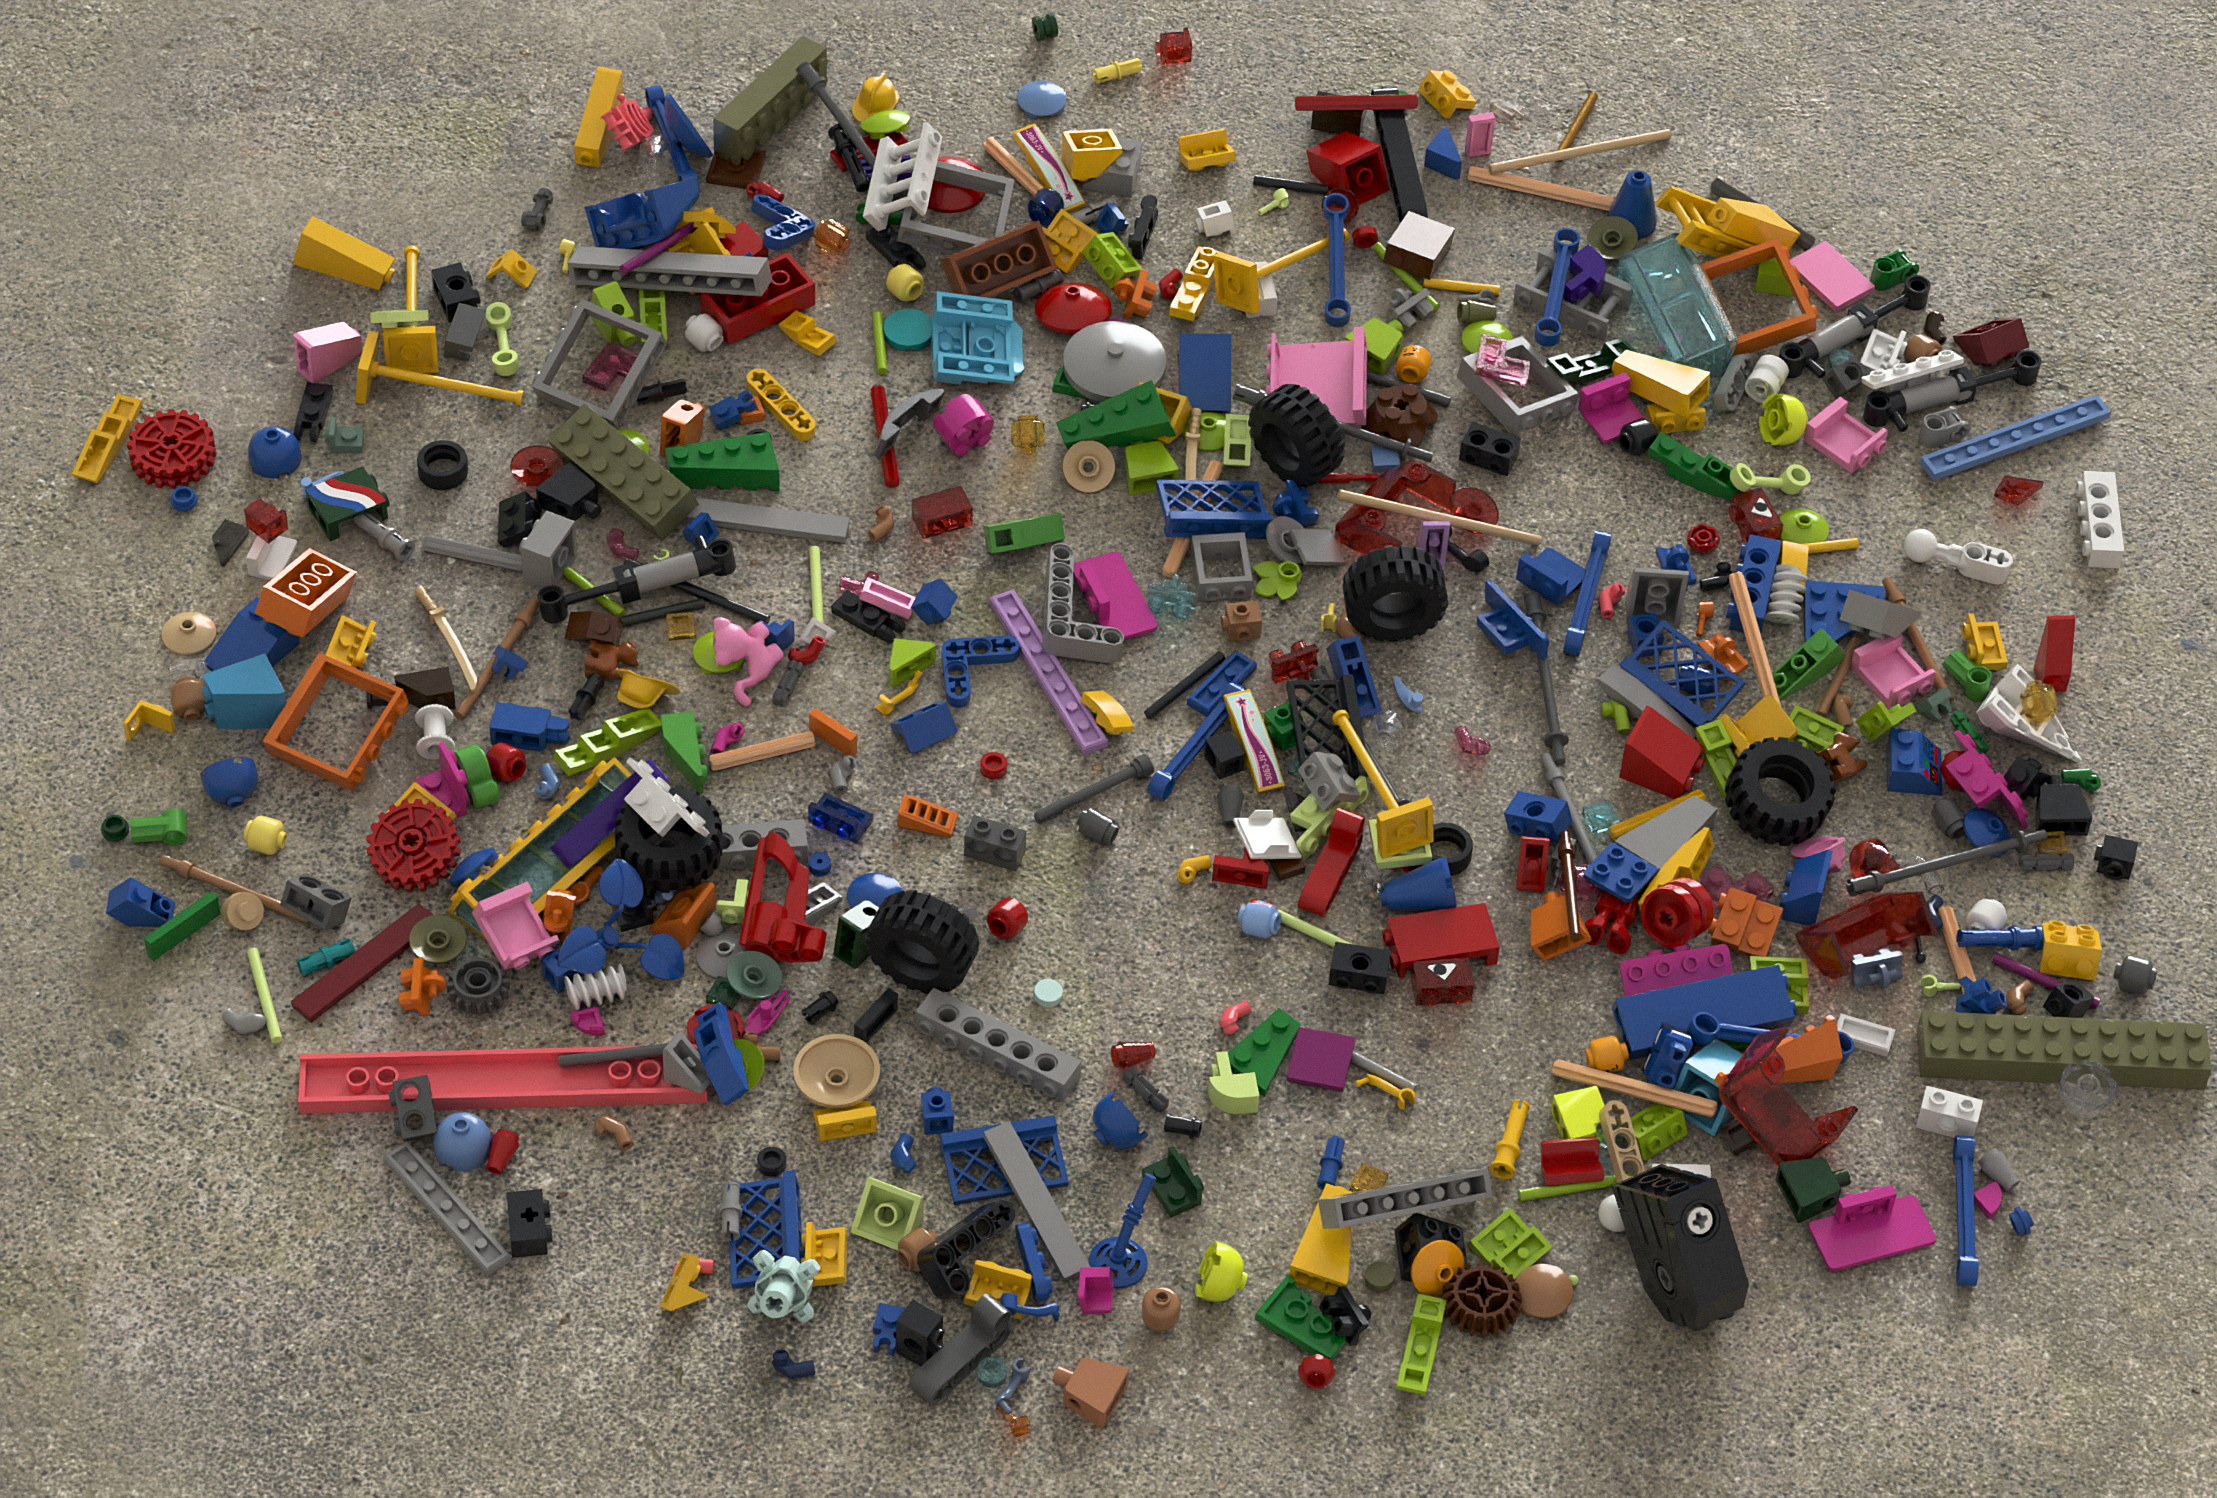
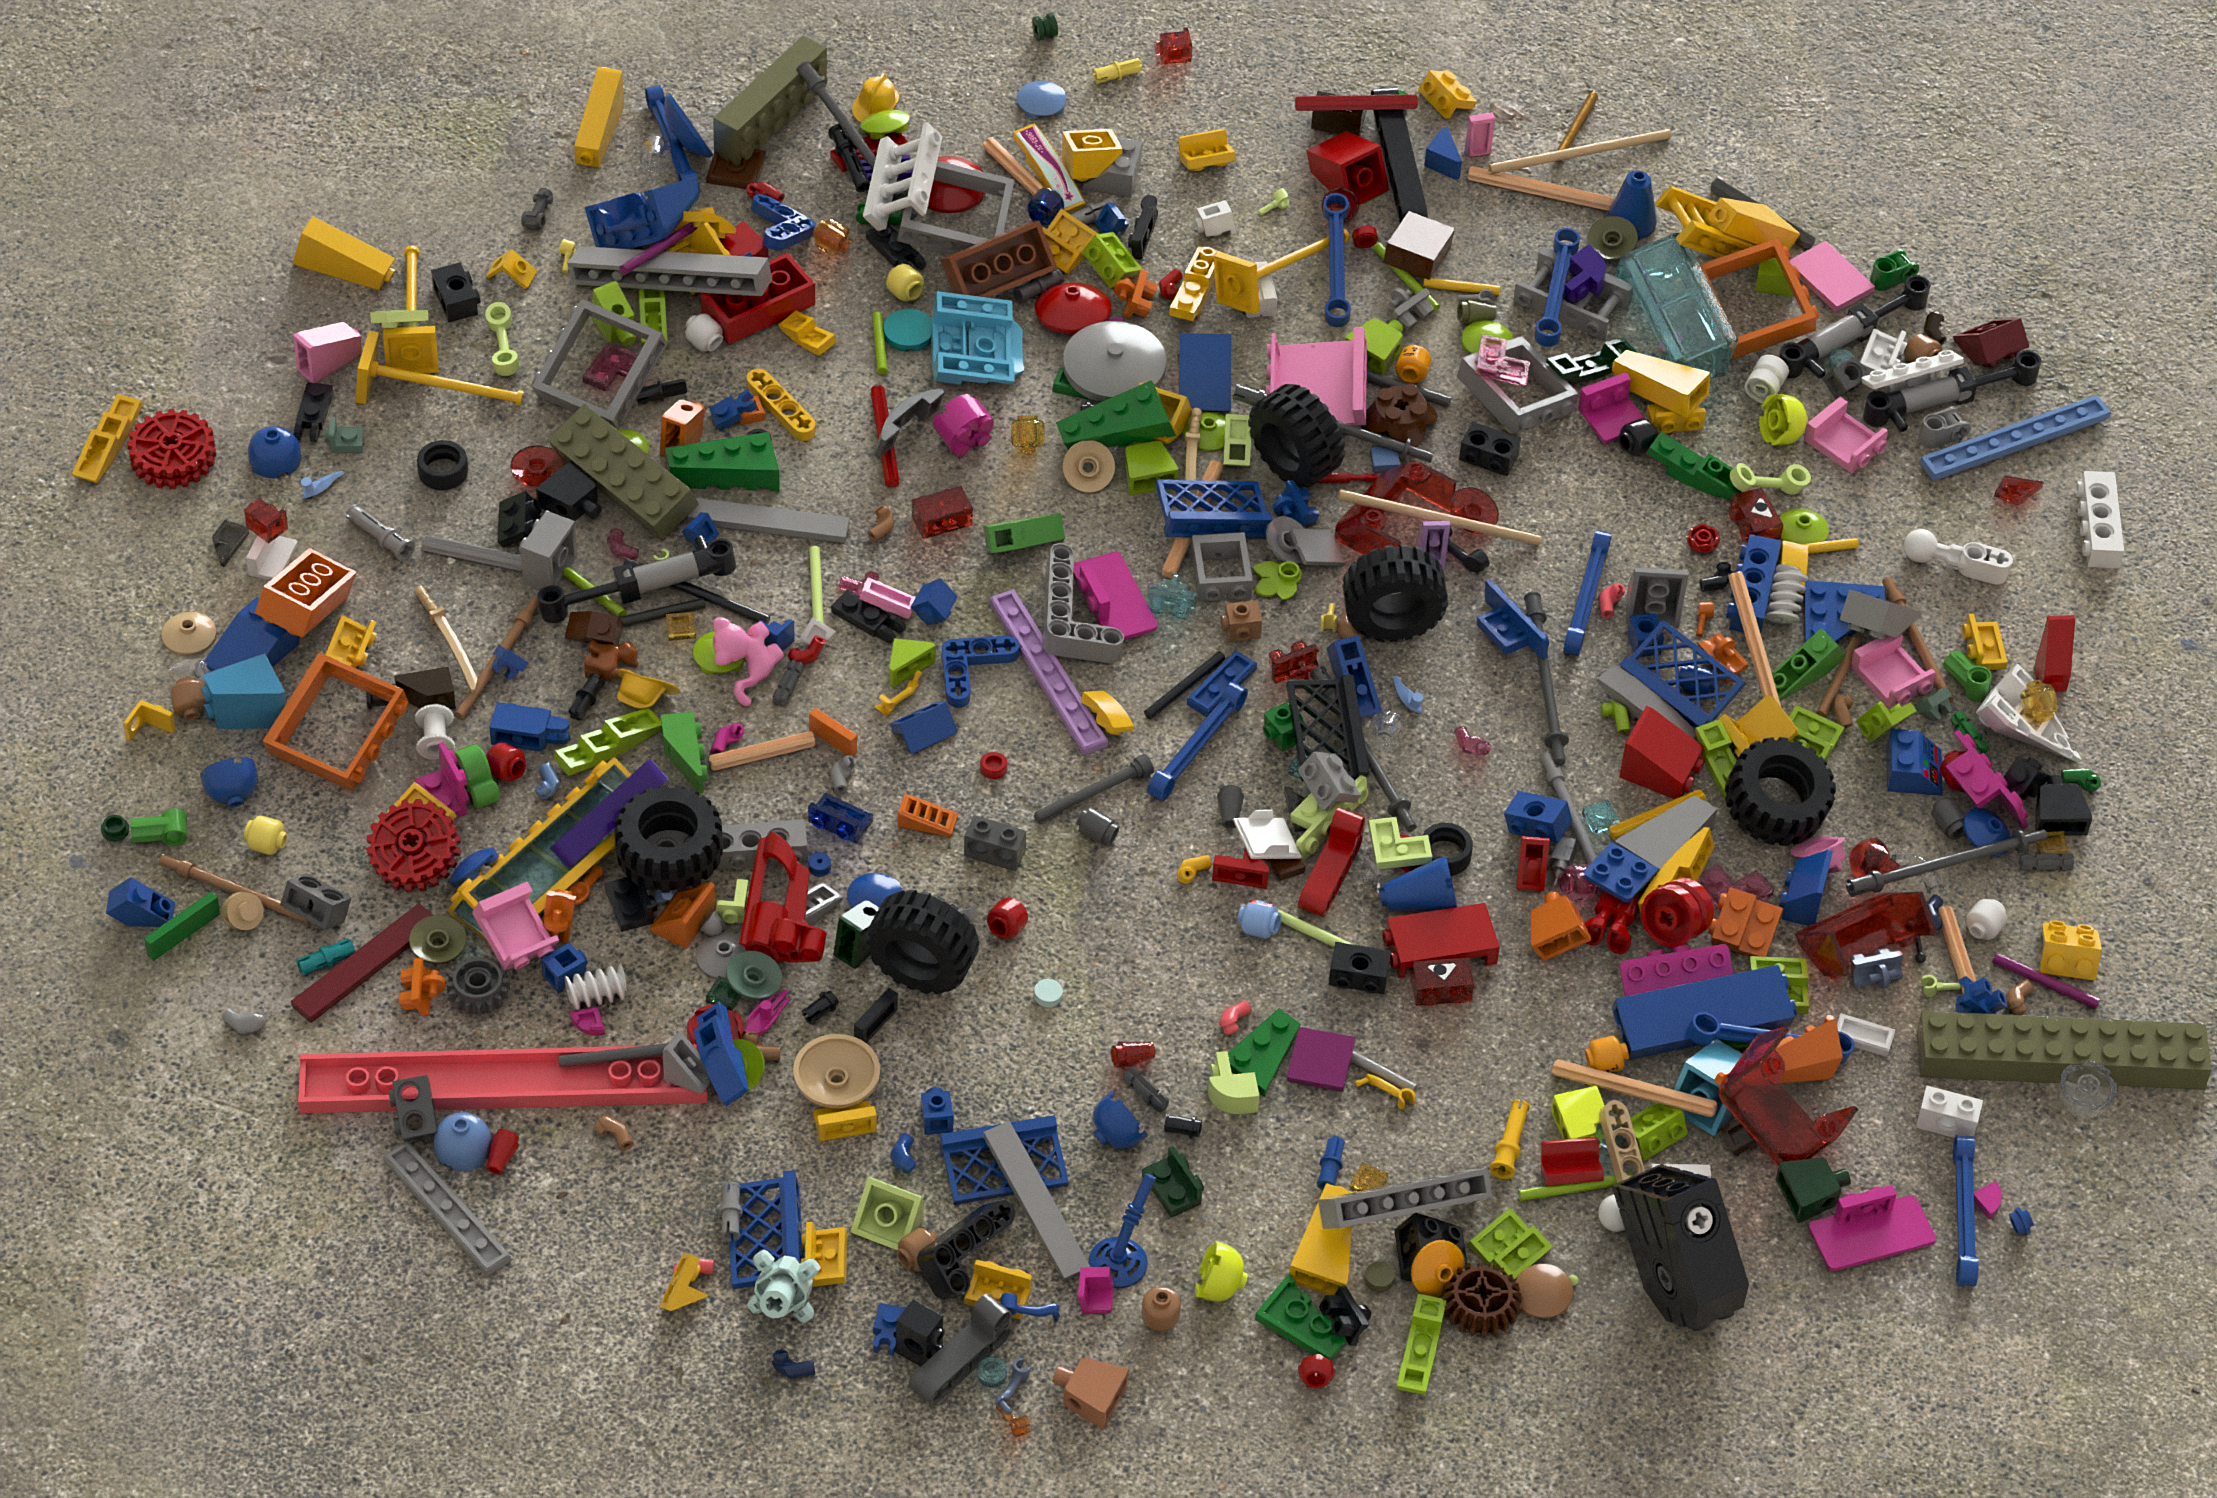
(183, 499): blue plate -> none
(264, 995): yellowish green bar -> none
(345, 499): panel -> none
(463, 331): dark grey hinge -> none
(527, 1223): black brick -> none
(586, 948): blue plant -> none
(629, 122): coral torso -> none
(657, 805): white bracket -> none
(771, 1161): black tile -> none
(978, 1033): light grey brick -> none
(1033, 1261): blue plate -> none
(1224, 754): black brick -> none
(1254, 741): slope -> none
(1290, 184): black bar -> none
(1400, 826): yellow tile -> none
(1550, 574): blue bracket -> none
(1566, 854): reddish brown bar -> none
(1668, 1056): blue hips -> none
(1676, 559): blue hips -> none
(1733, 382): light grey beam -> none
(1839, 759): dark orange animal -> none
(1998, 1168): light grey cone -> none
(2012, 938): blue pin -> none
(2068, 1000): black brick -> none
(2116, 857): black brick -> none
(2135, 974): dark grey head -> none

